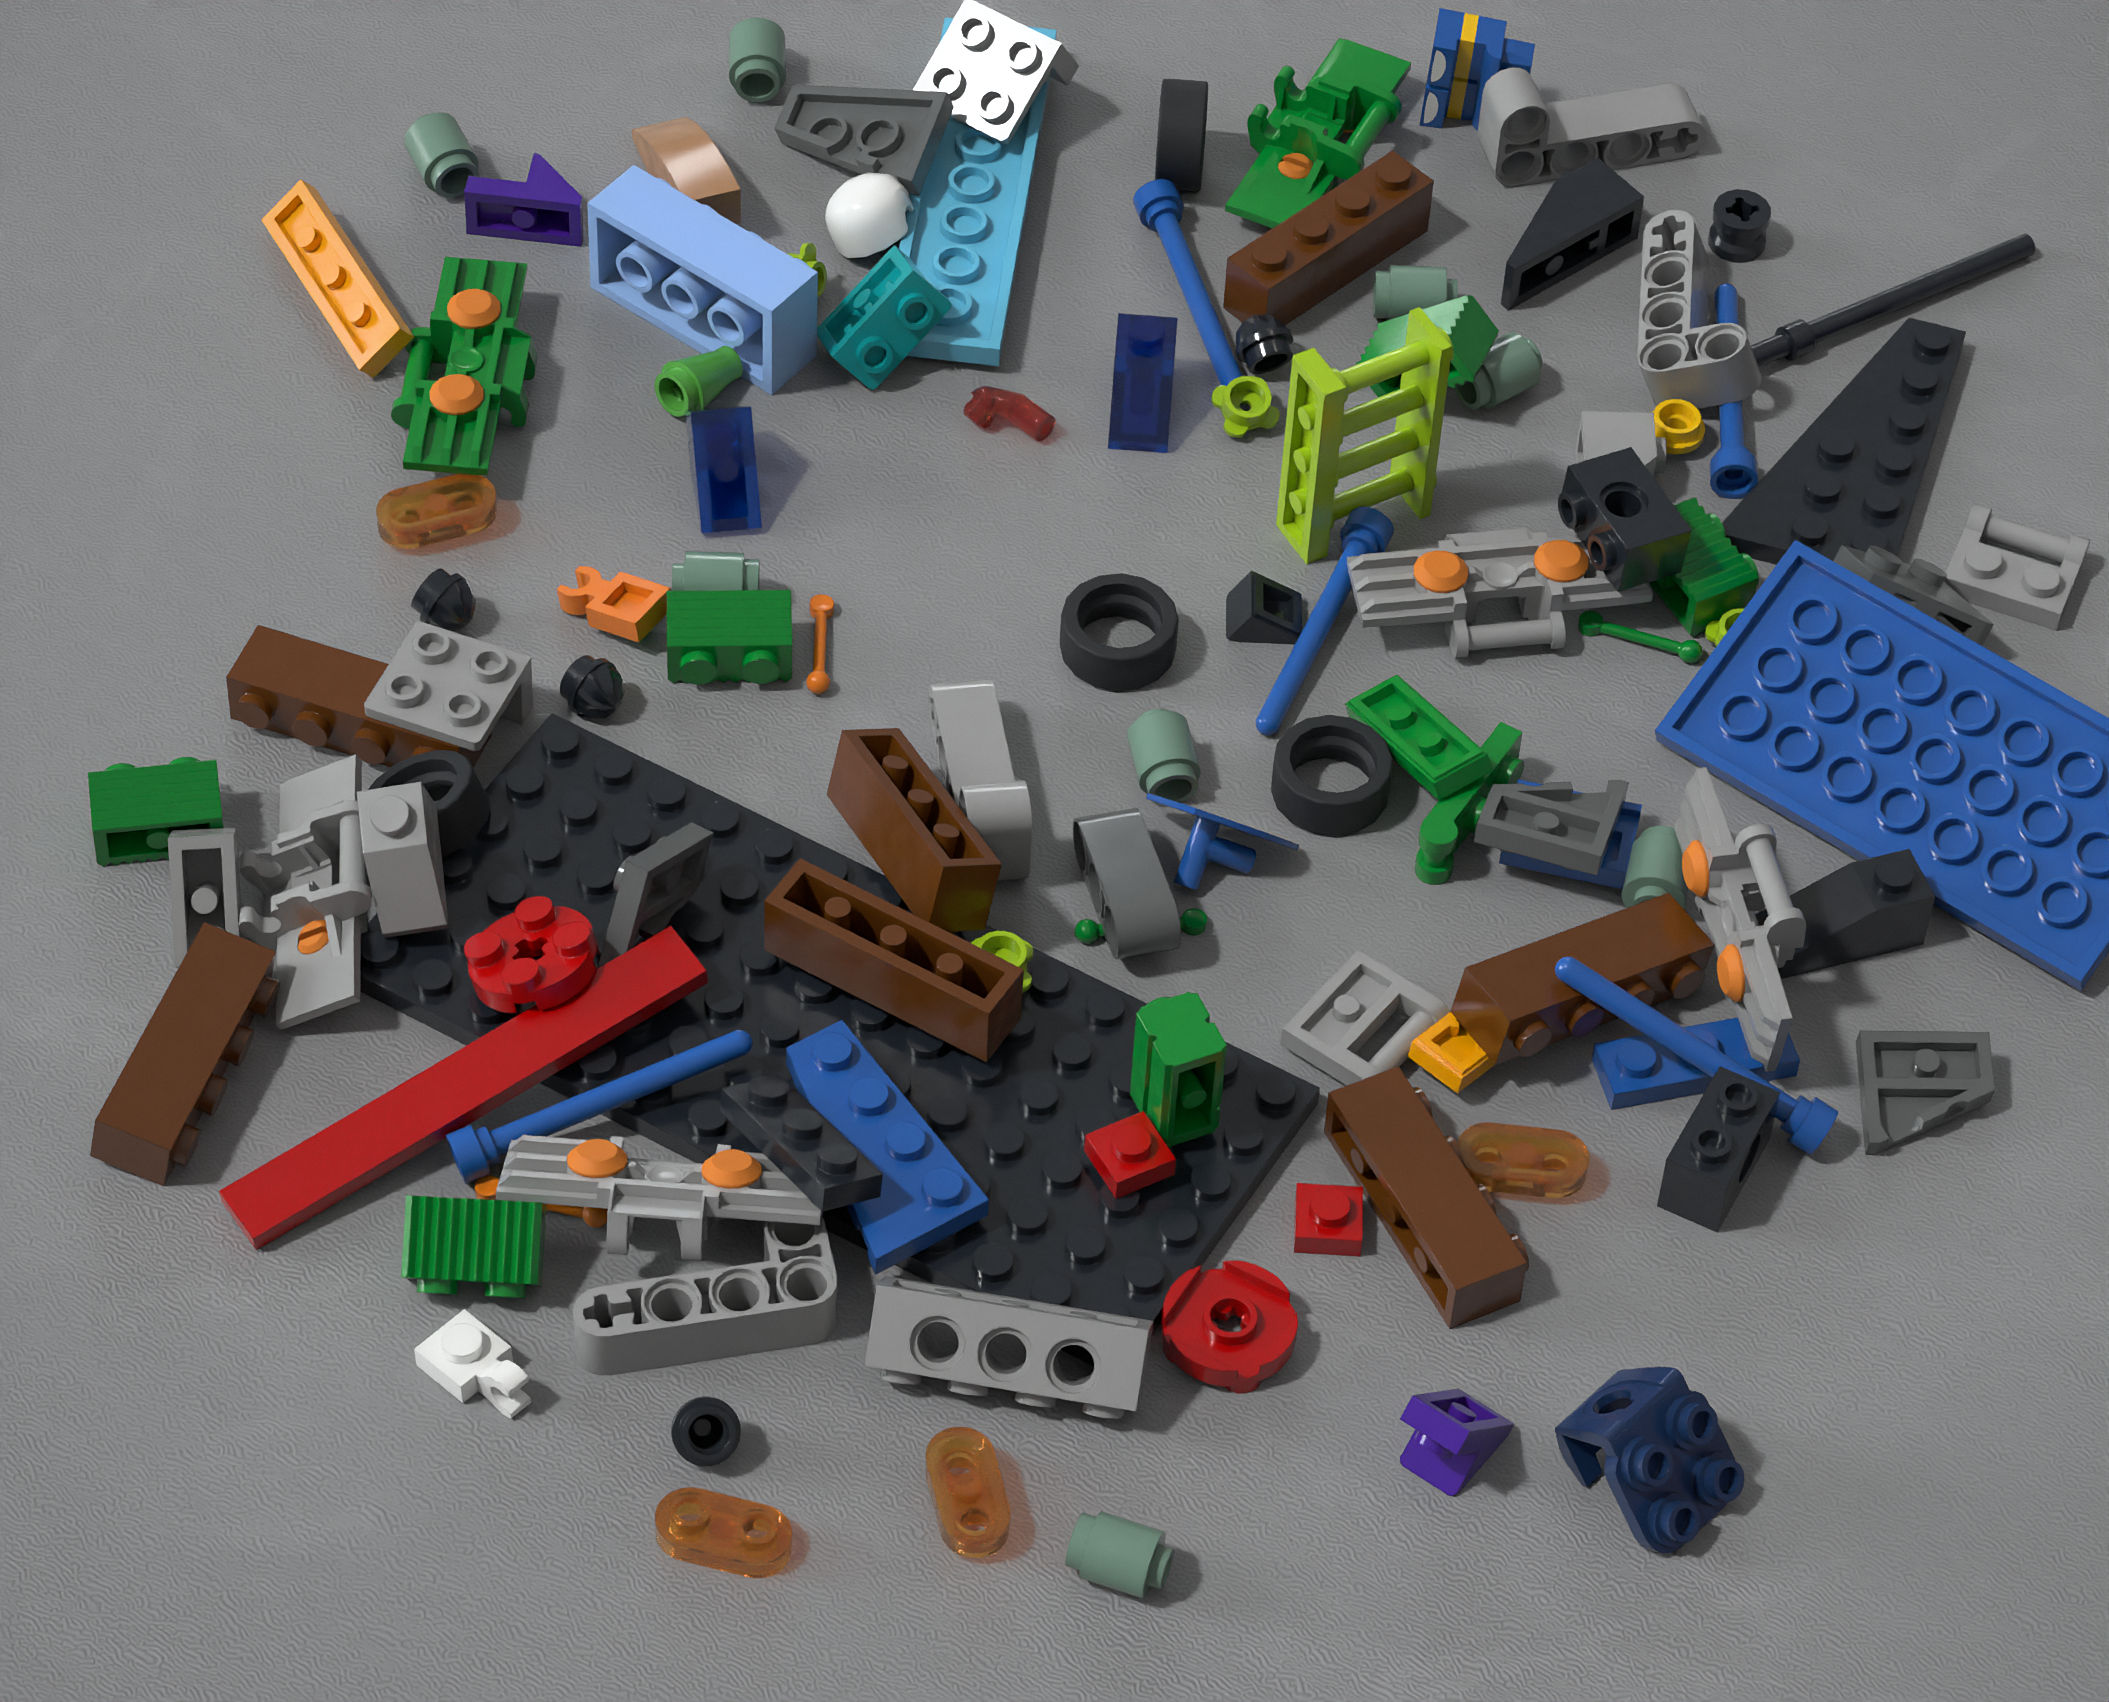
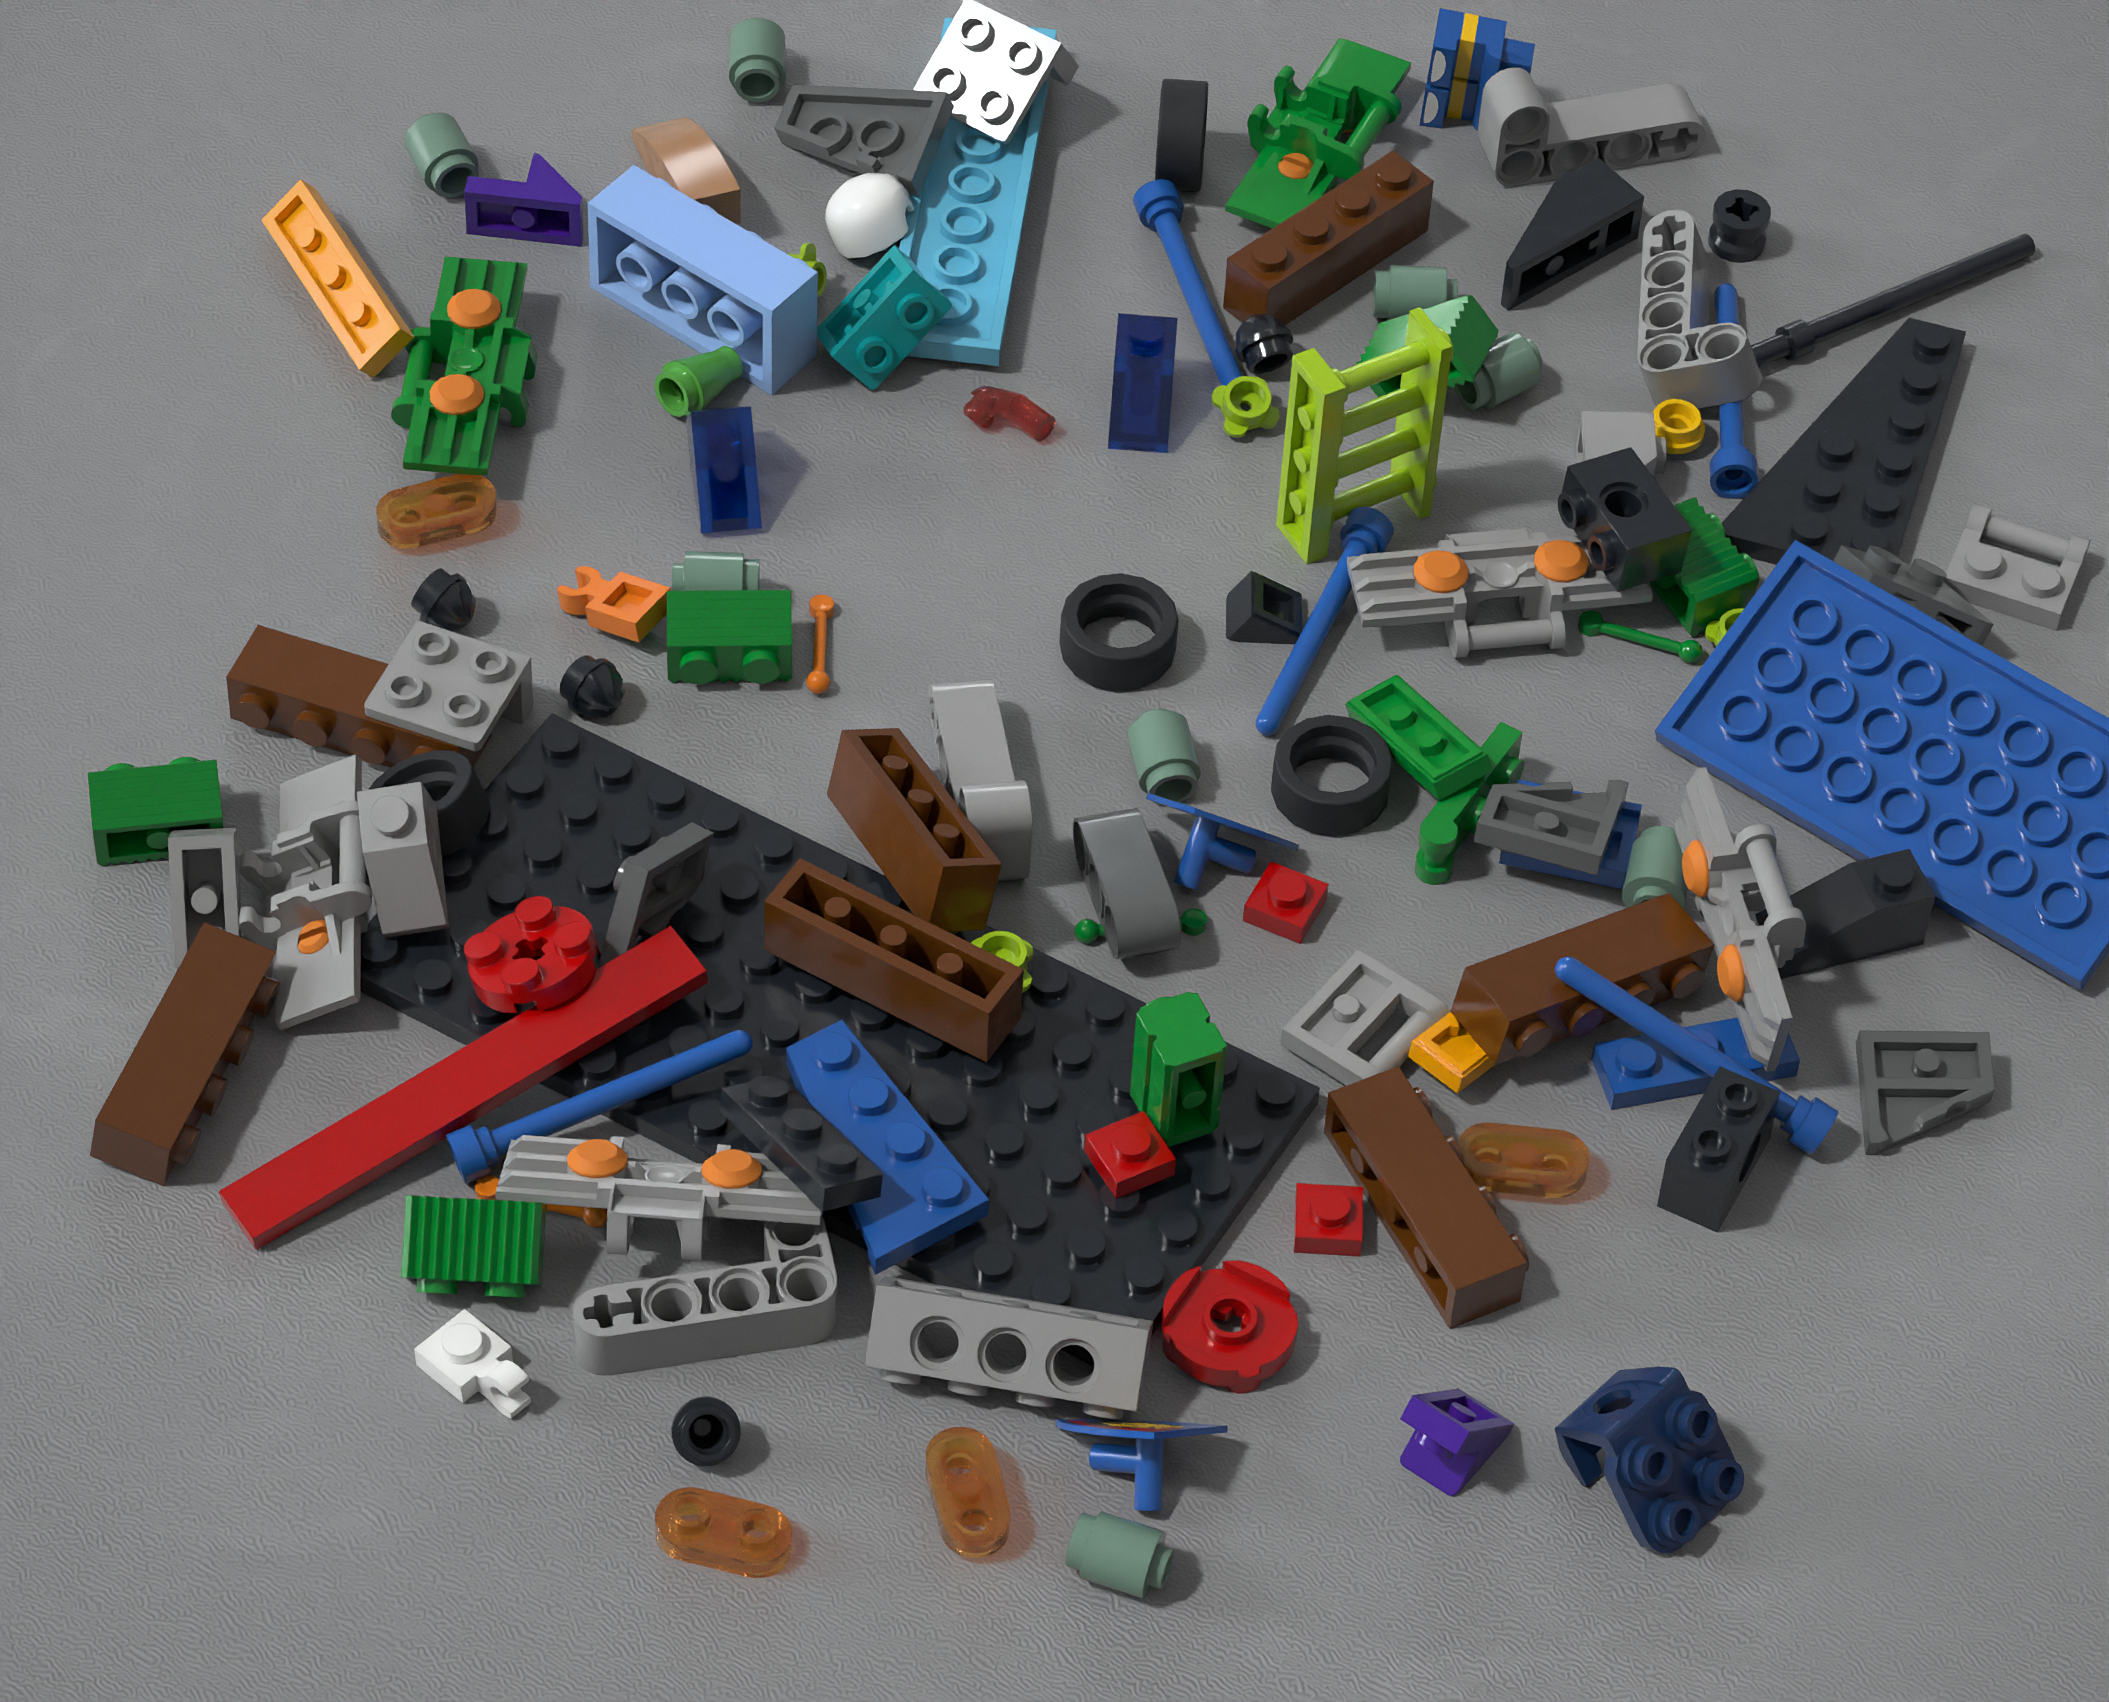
(1144, 1459): none -> blue shield
(1285, 902): none -> red plate

